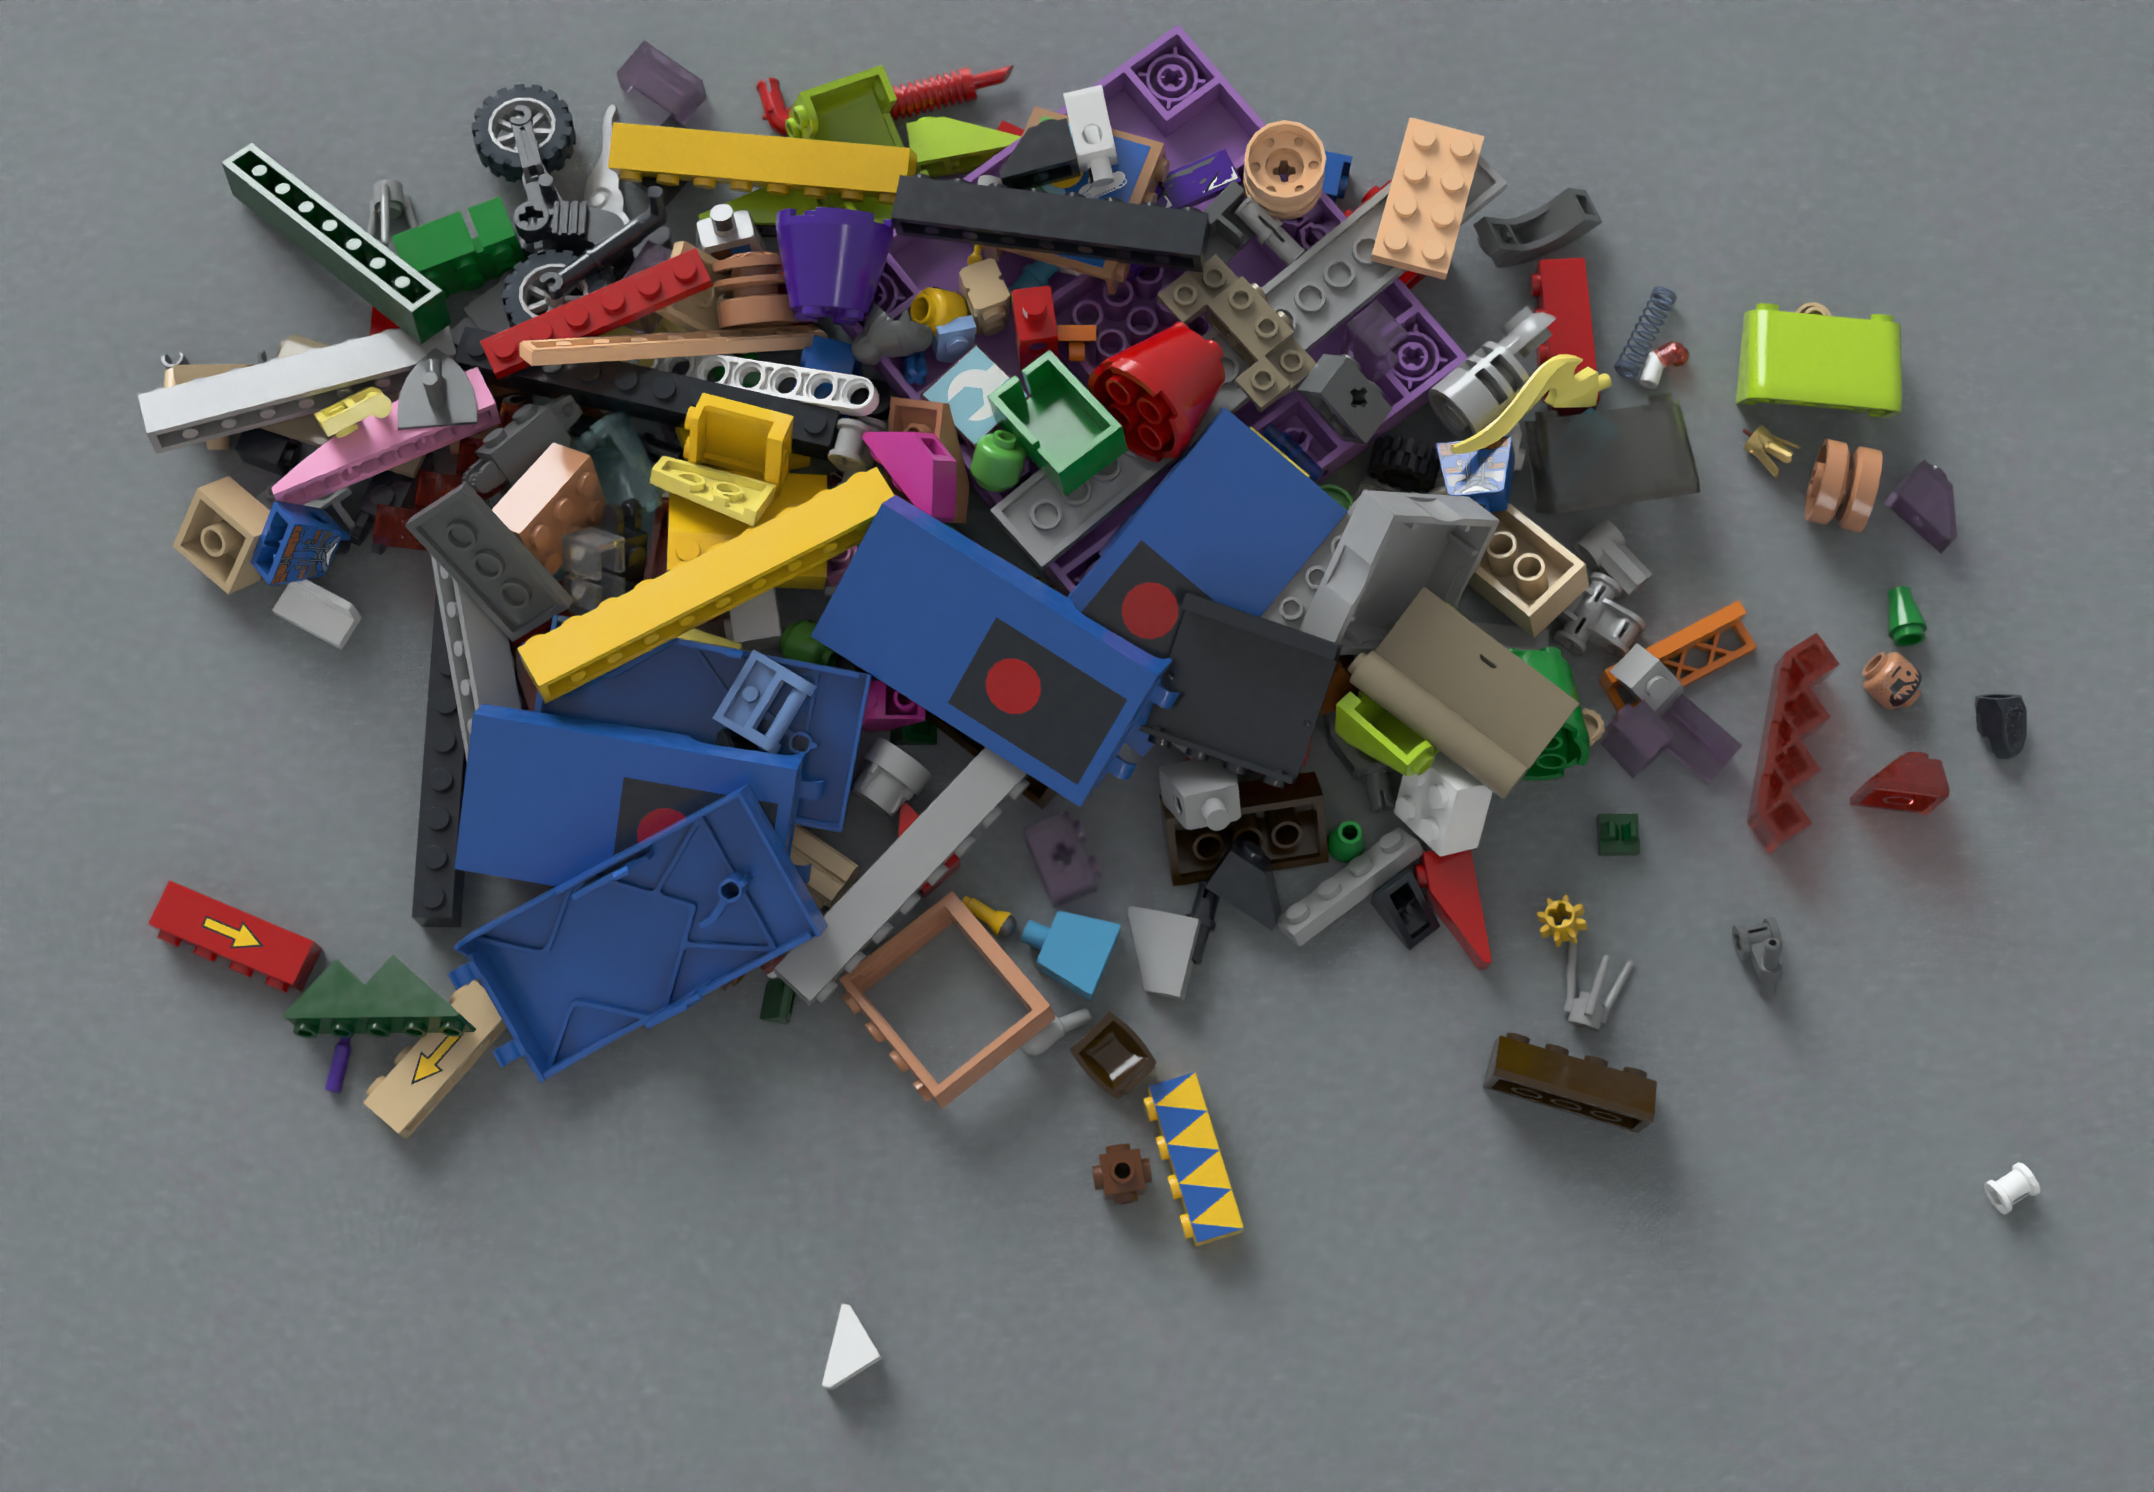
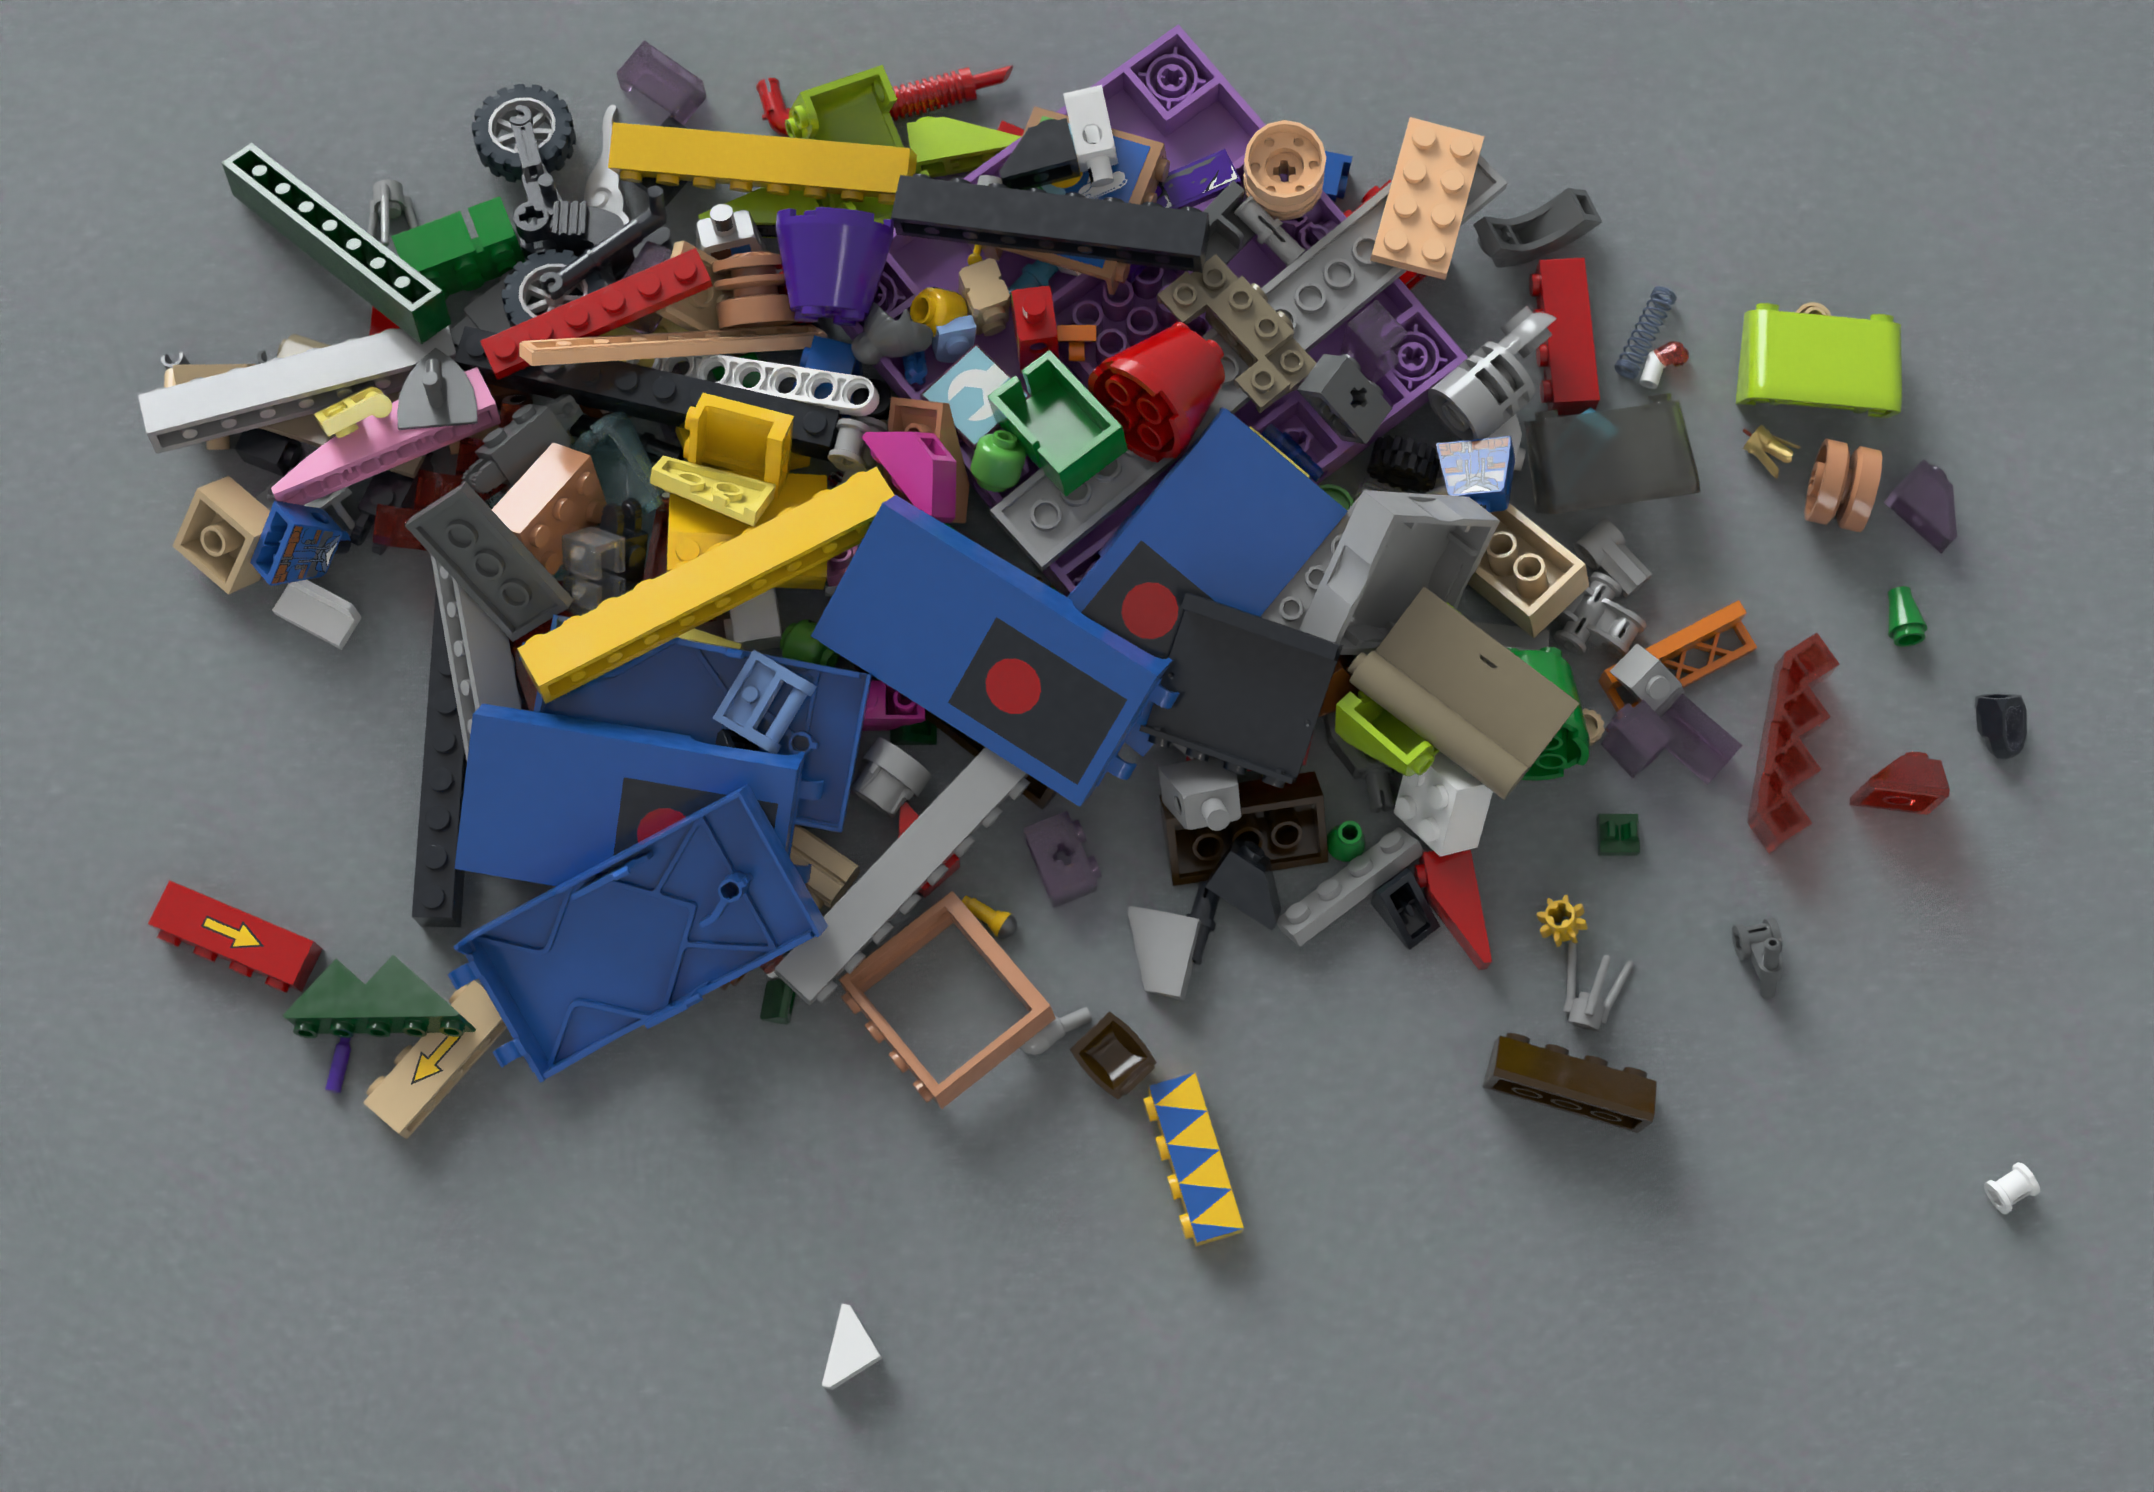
(1073, 950): dark azure torso -> none
(1121, 1190): reddish brown brick -> none
(1564, 391): light yellow piece -> none
(1892, 680): nougat head -> none

